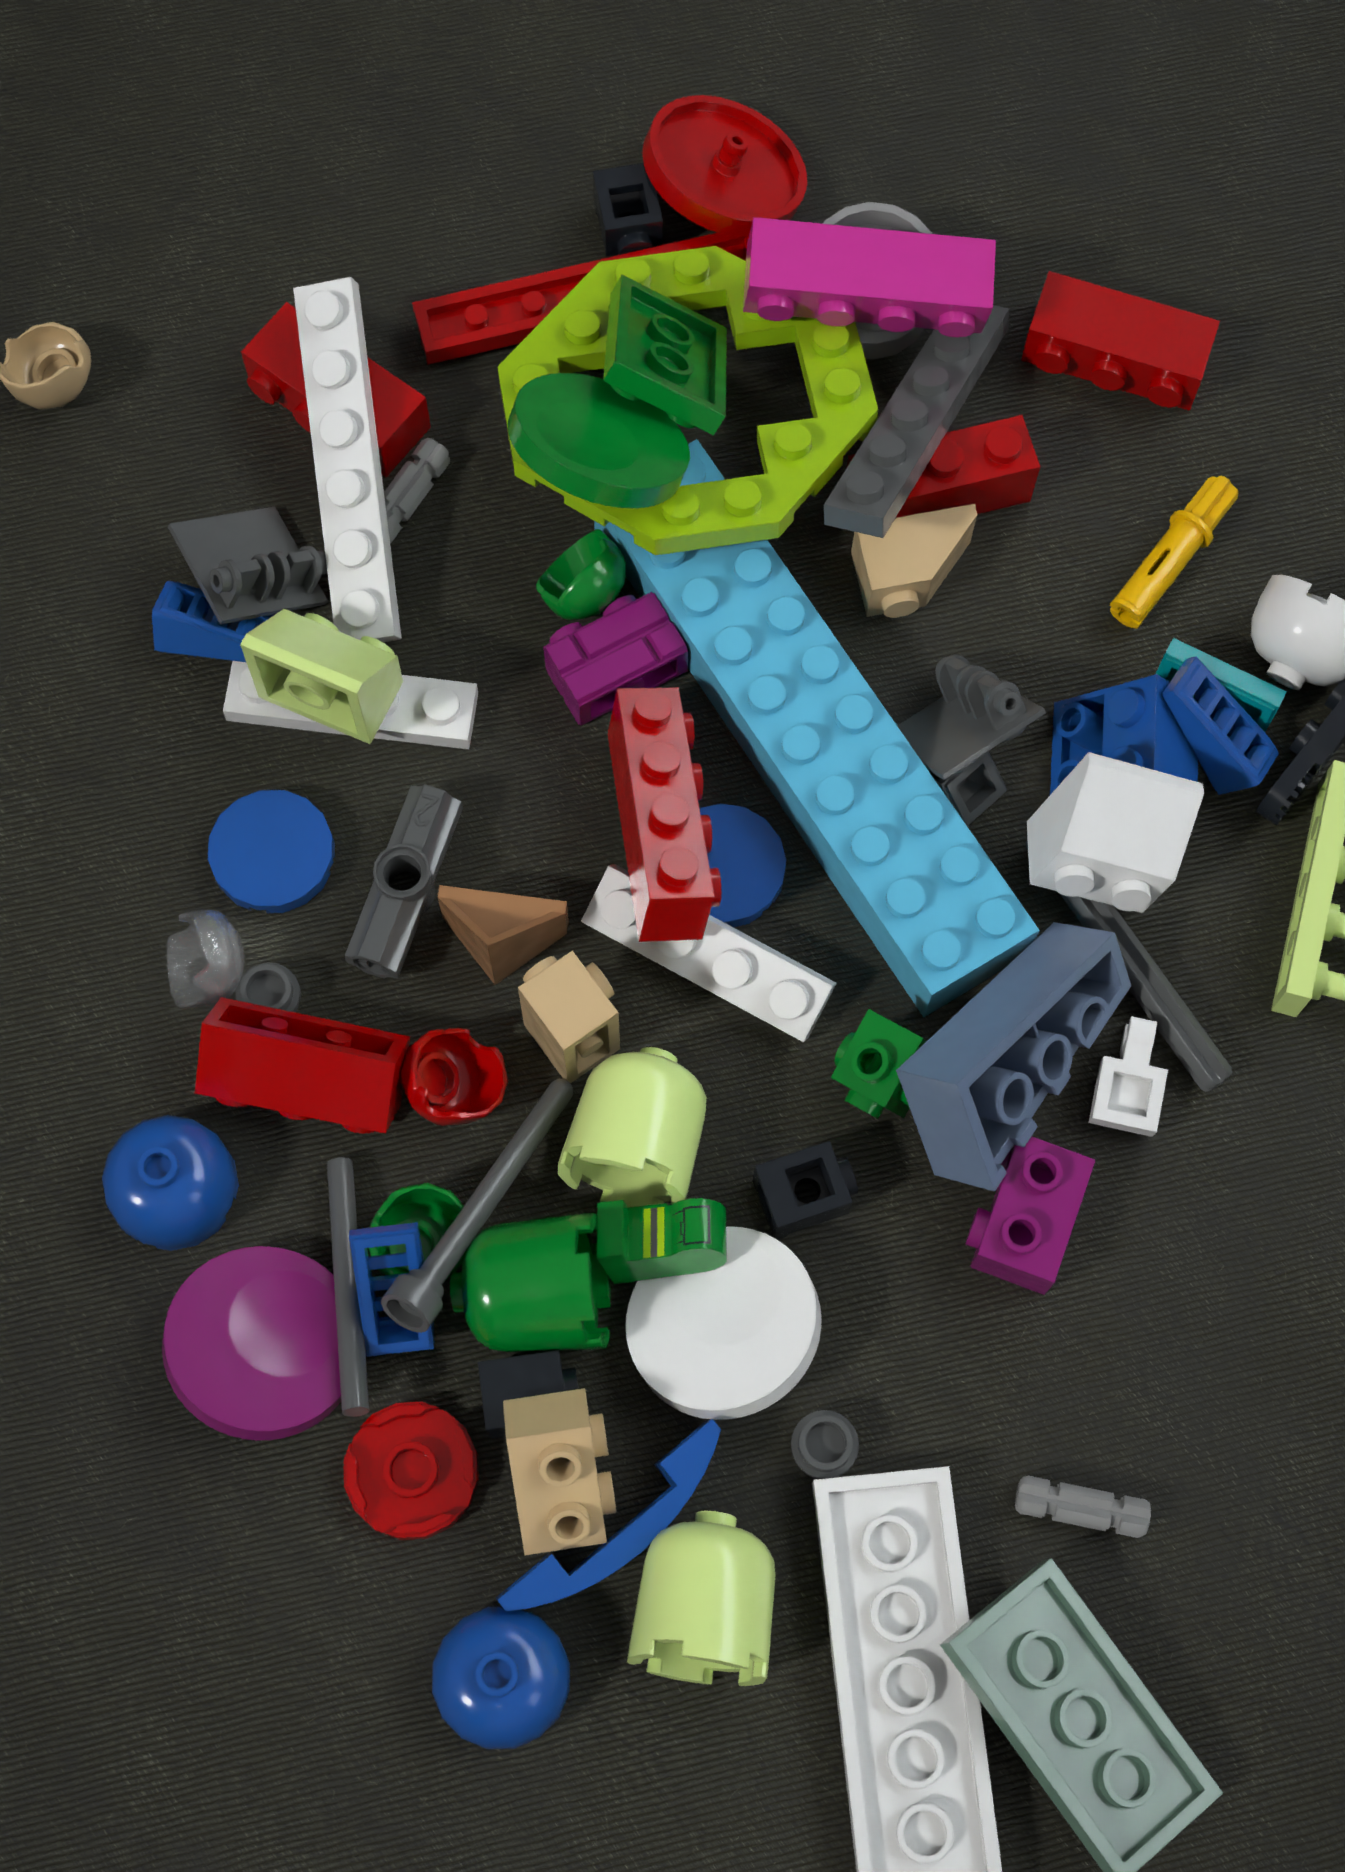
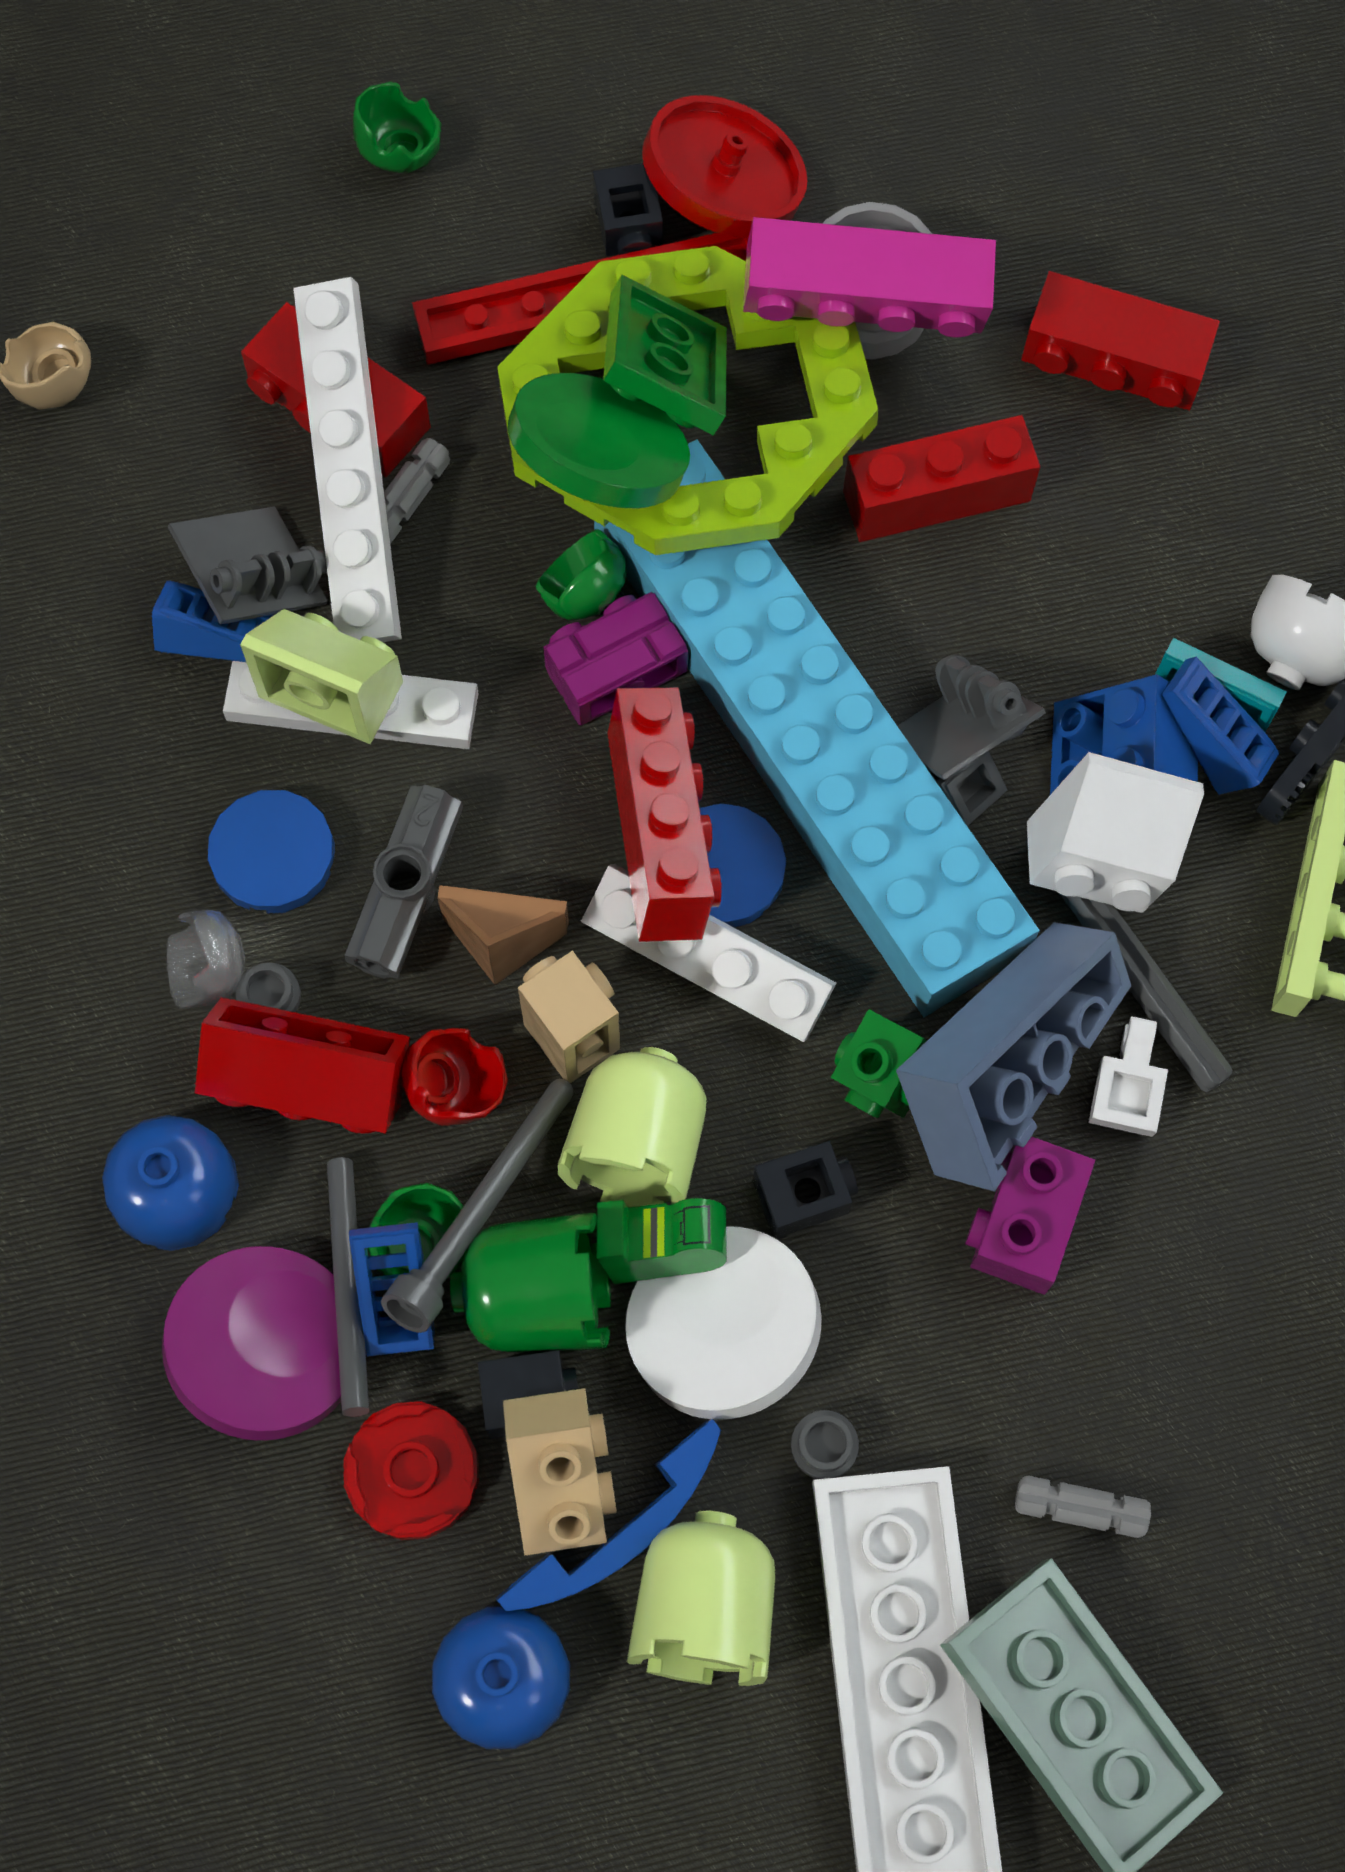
(395, 130): none -> green hair
(911, 428): dark grey plate -> none
(911, 560): tan slope -> none
(1187, 533): yellow axle -> none

